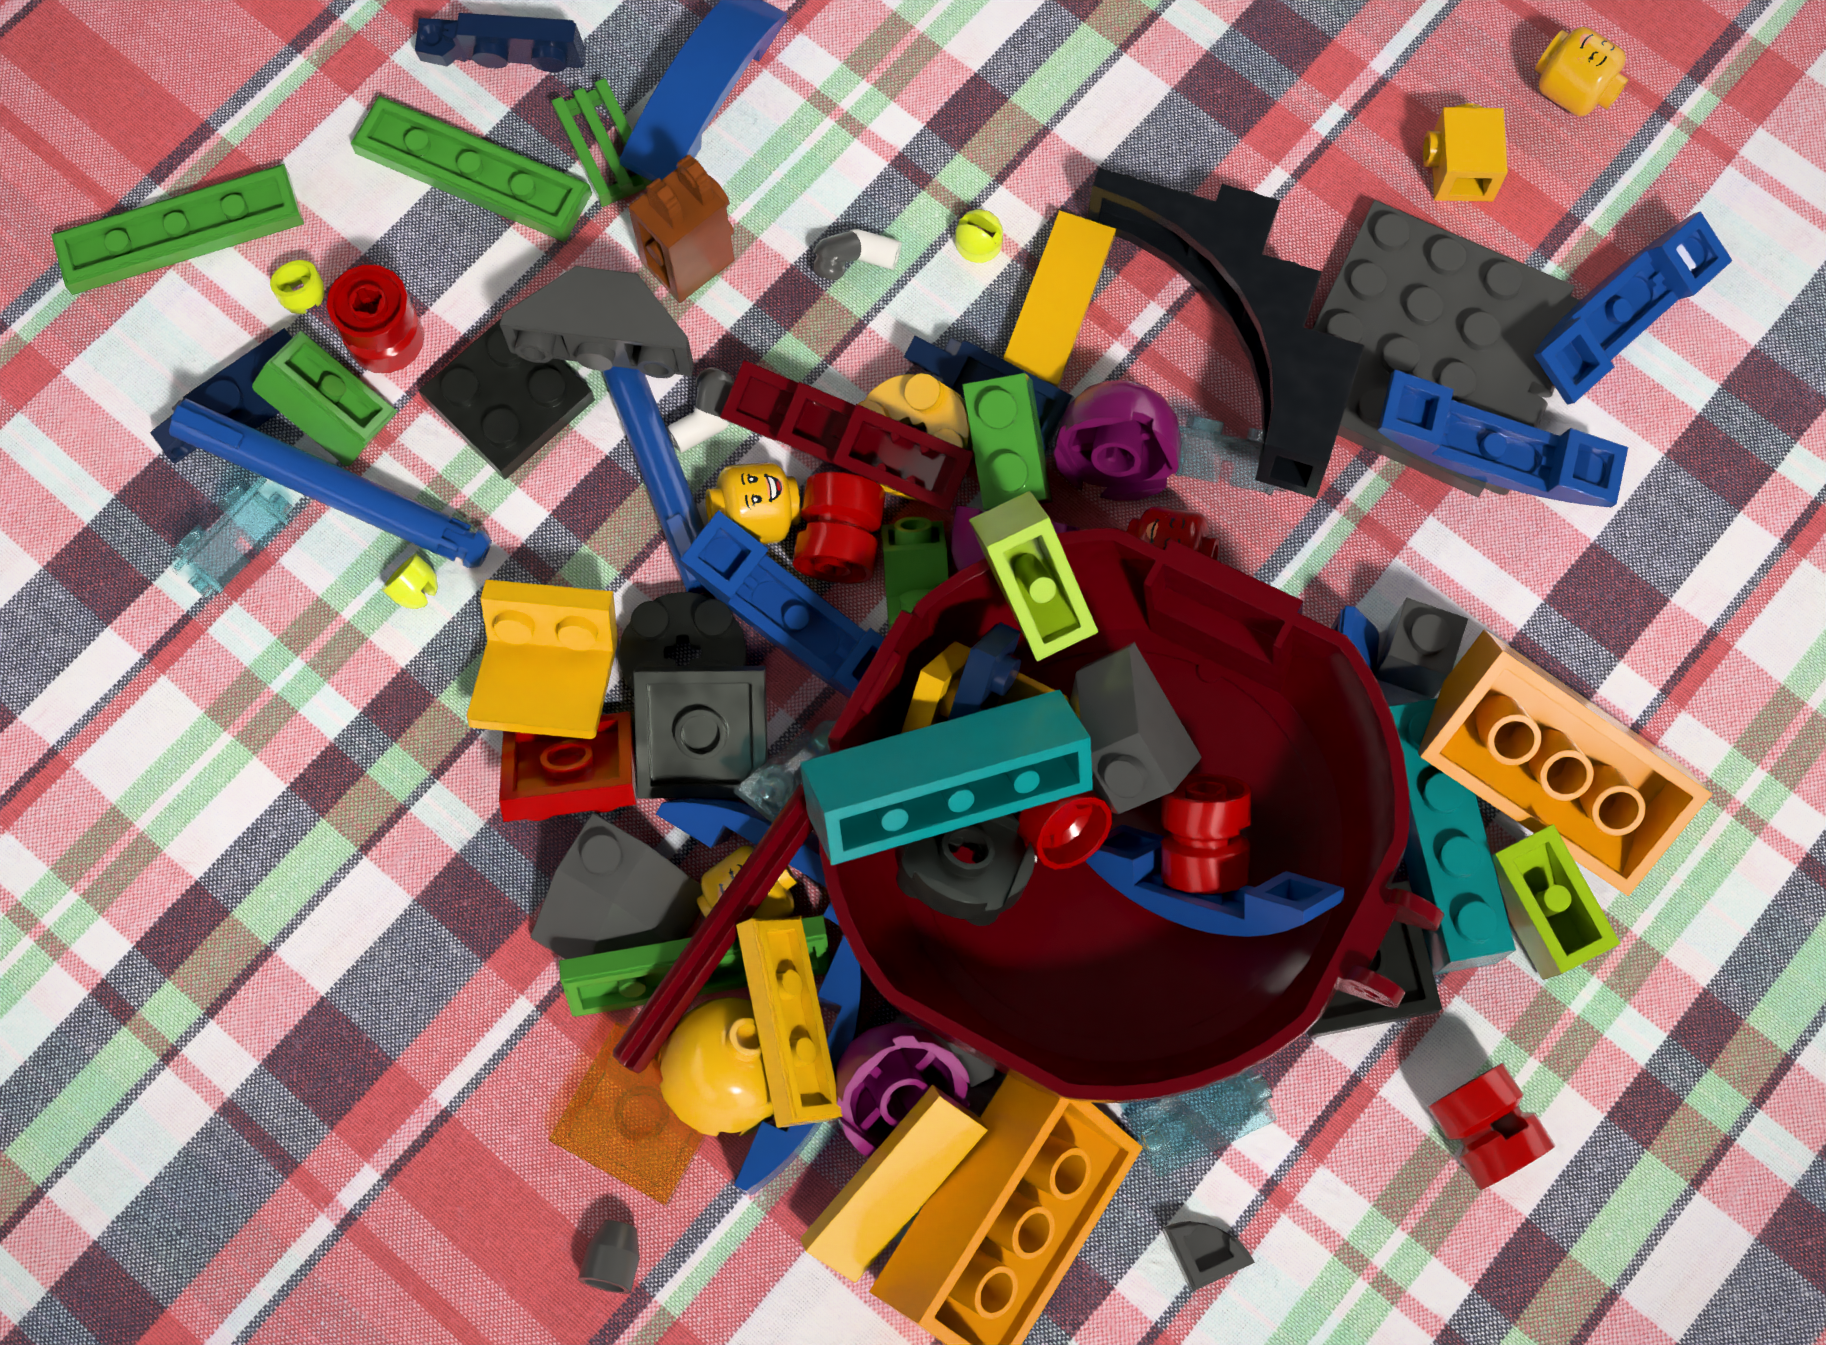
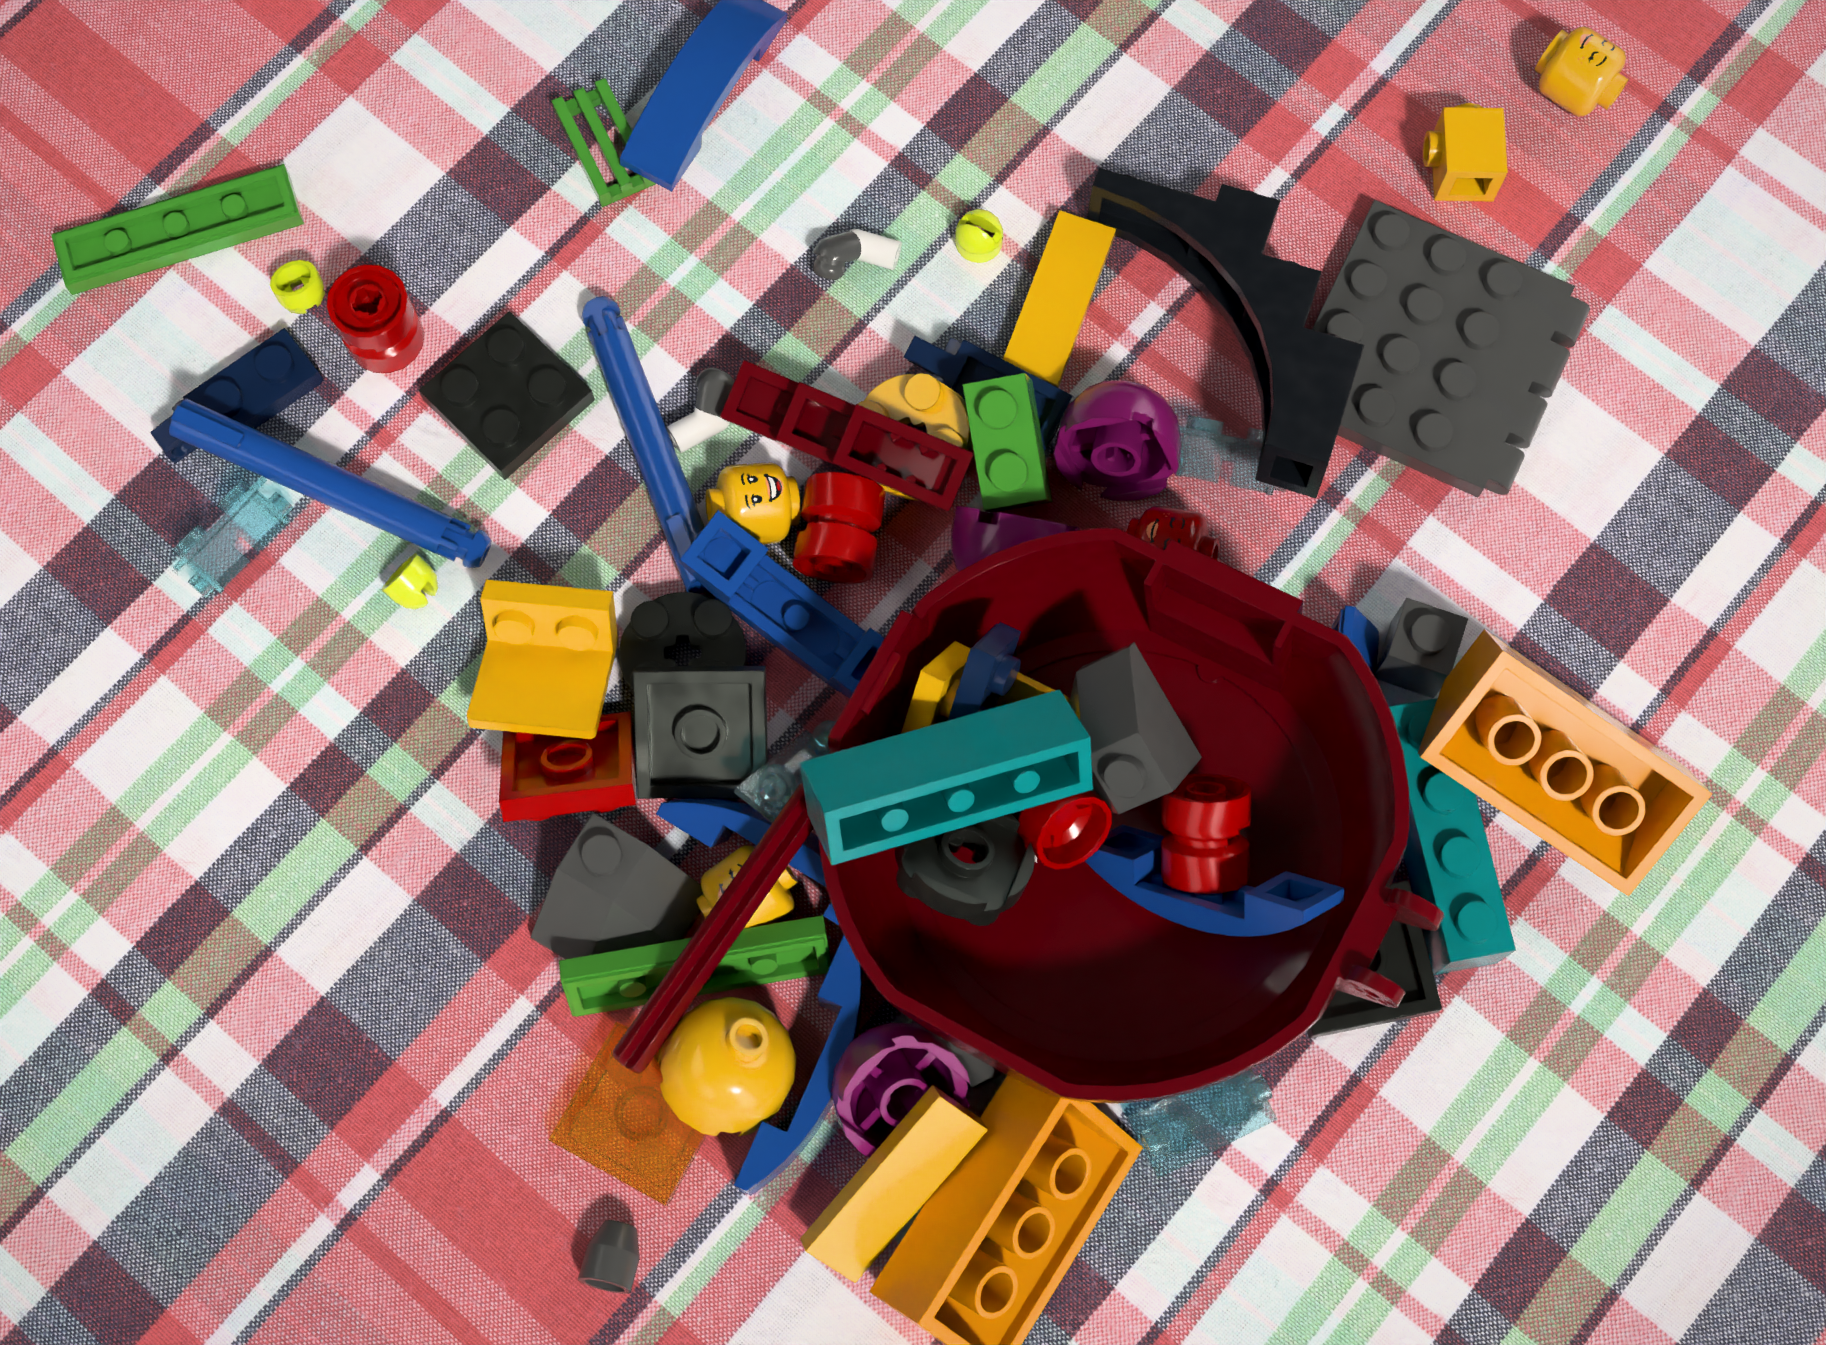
(323, 398): bright green slope -> none
(471, 168): bright green tile -> none
(501, 40): dark blue hinge -> none
(600, 323): dark grey slope -> none
(683, 229): dark orange hinge -> none
(788, 1021): yellow tile -> none
(912, 562): bright green slope -> none
(1034, 575): lime slope -> none
(1205, 1252): dark grey tile -> none
(1488, 1151): red wheel -> none
(1498, 449): blue slope -> none
(1551, 904): lime slope -> none
(1627, 303): blue slope -> none

